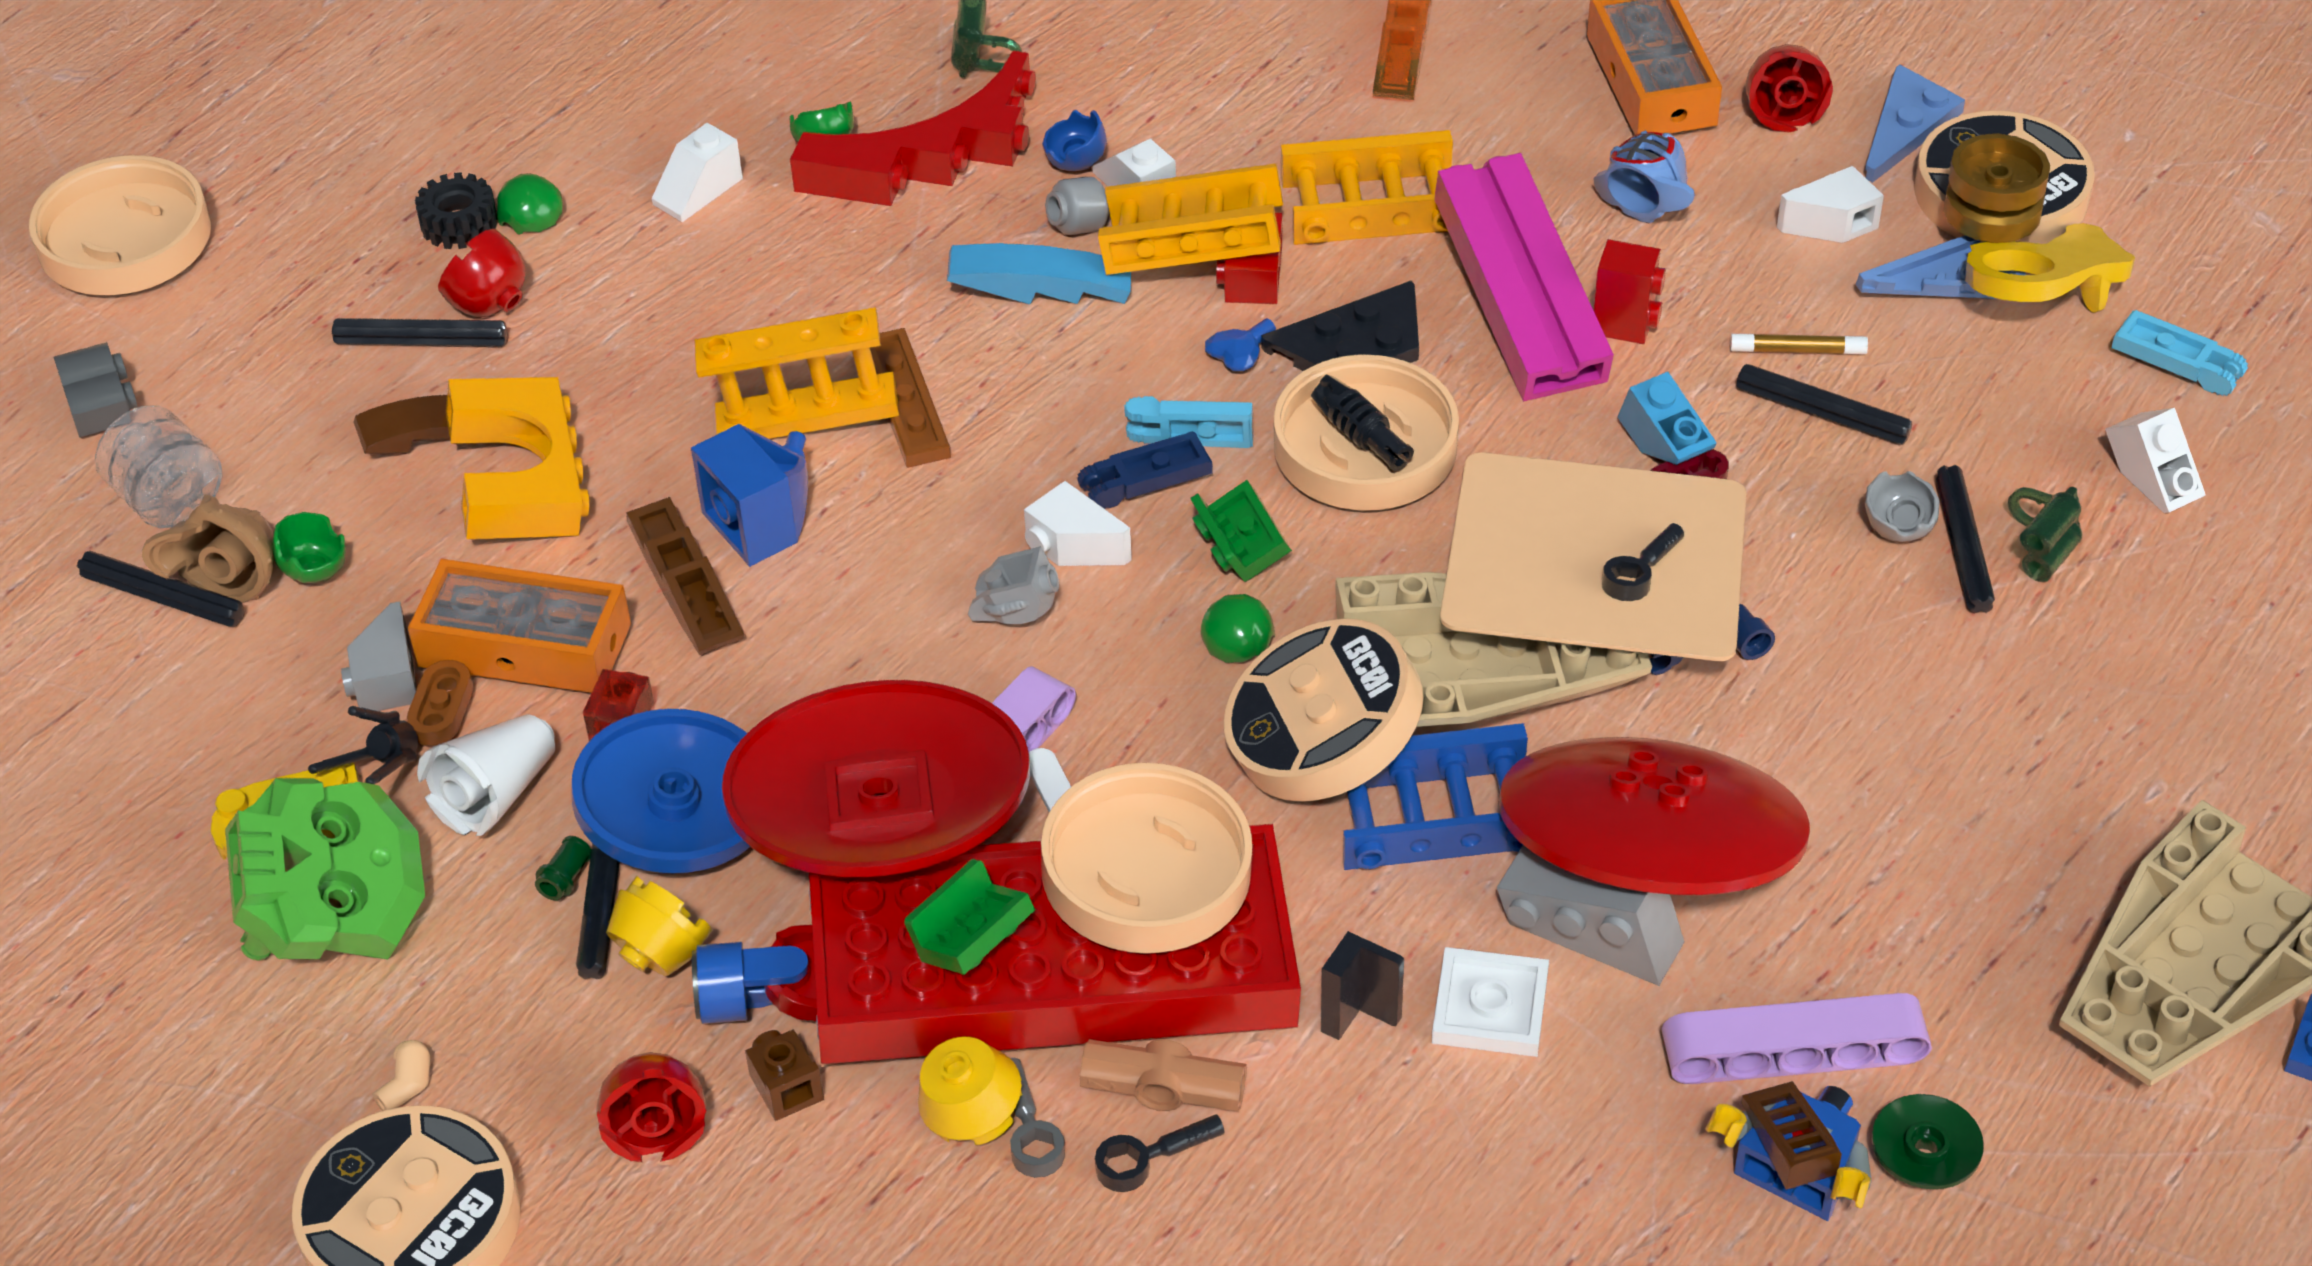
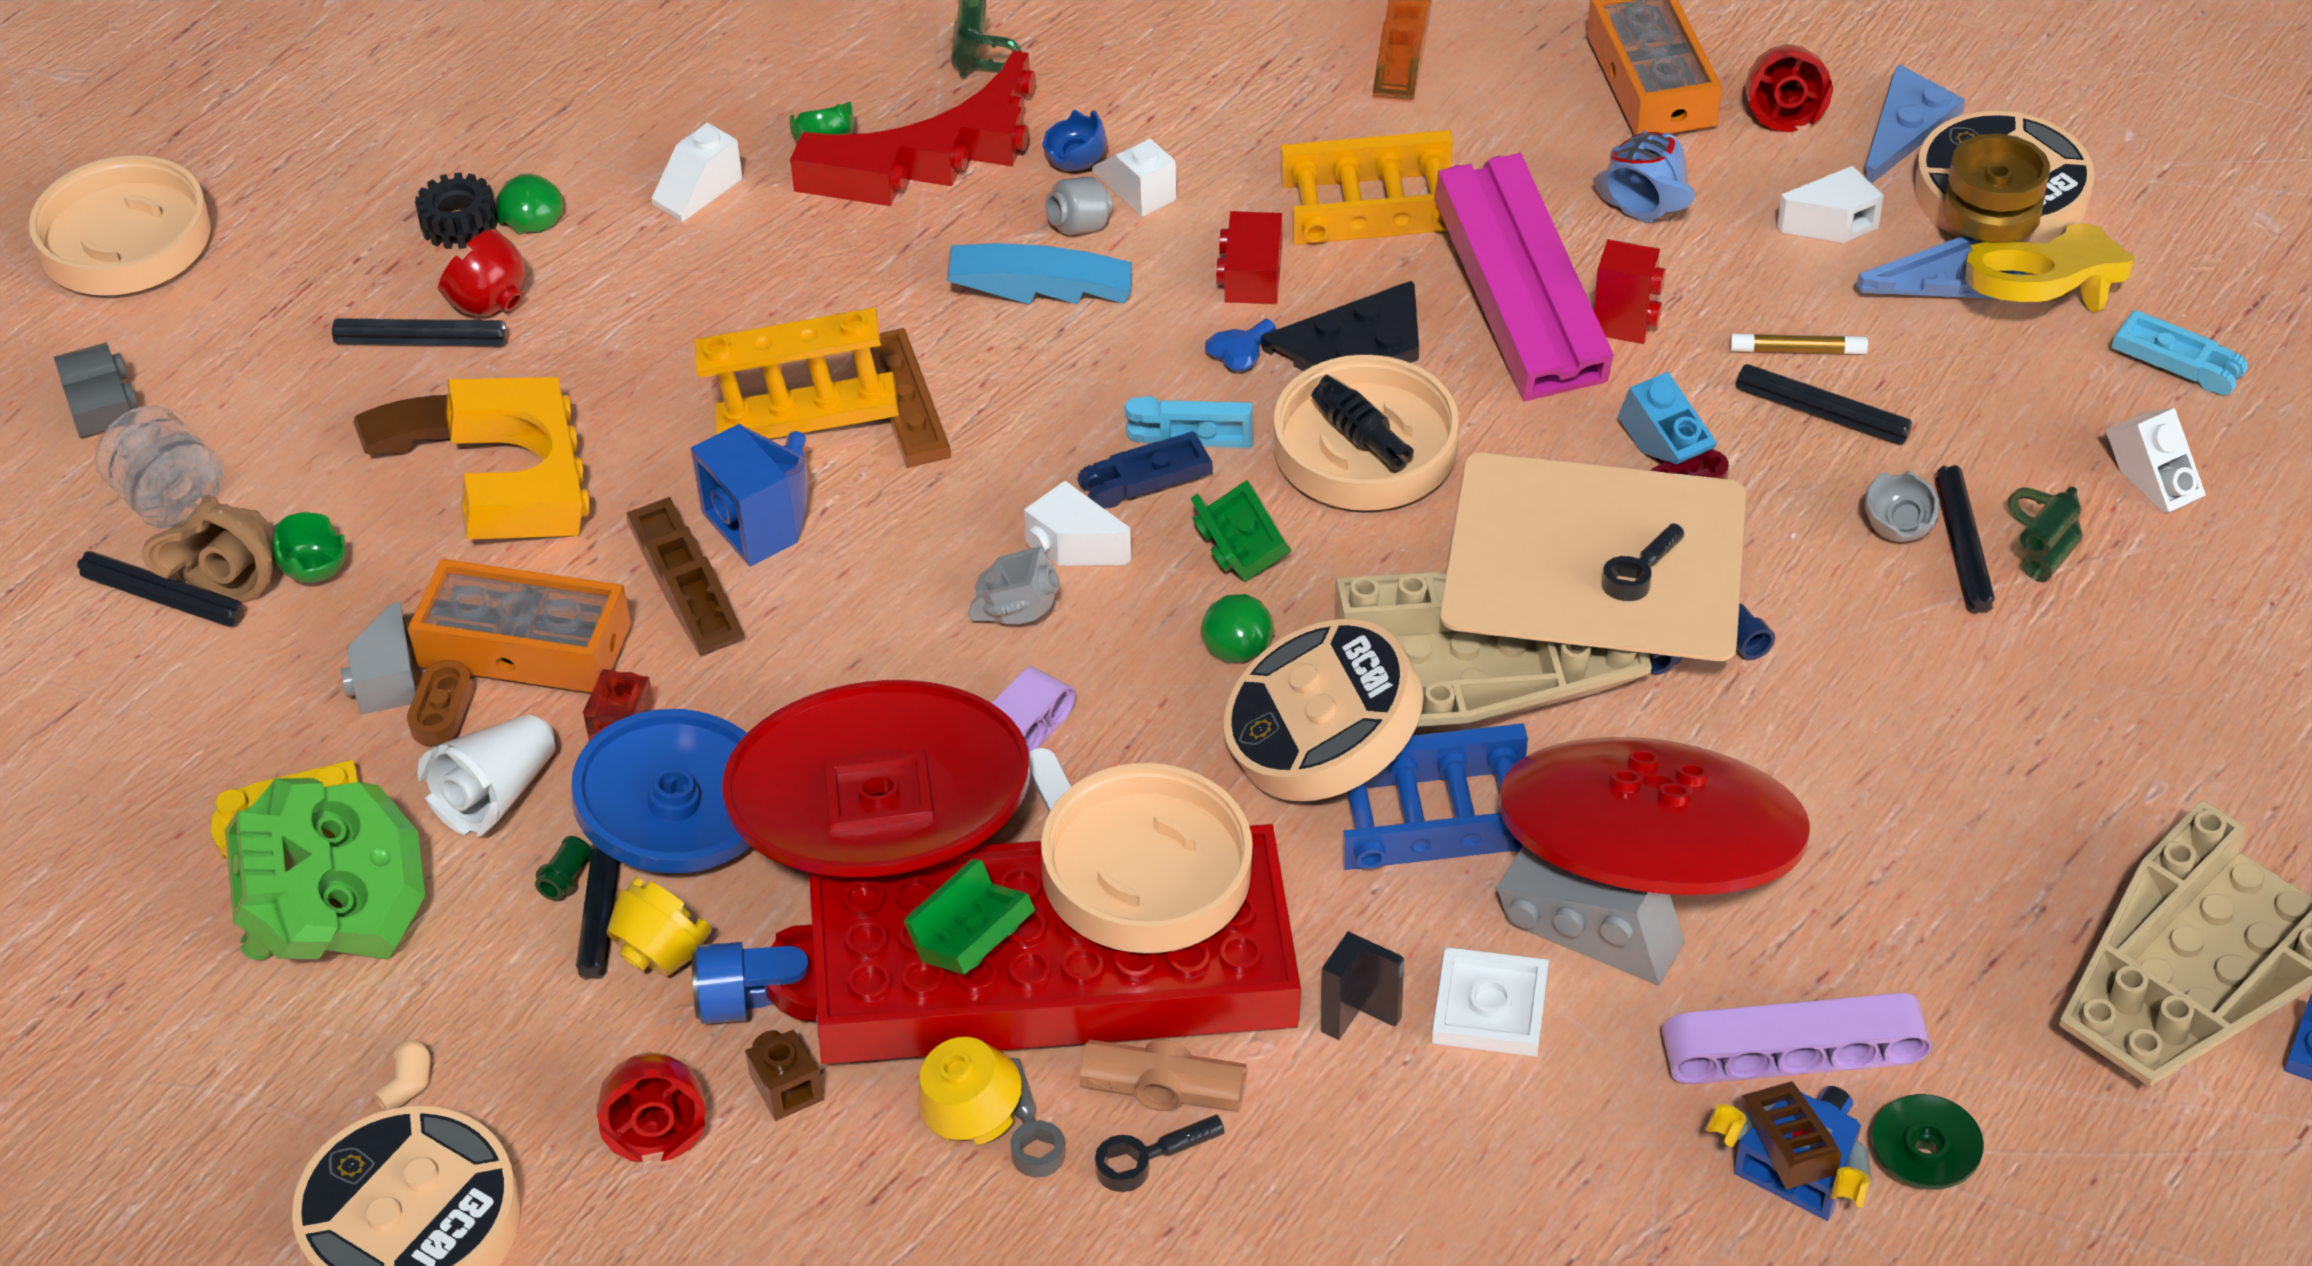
(389, 742): black plant -> none
(1191, 219): light orange fence -> none

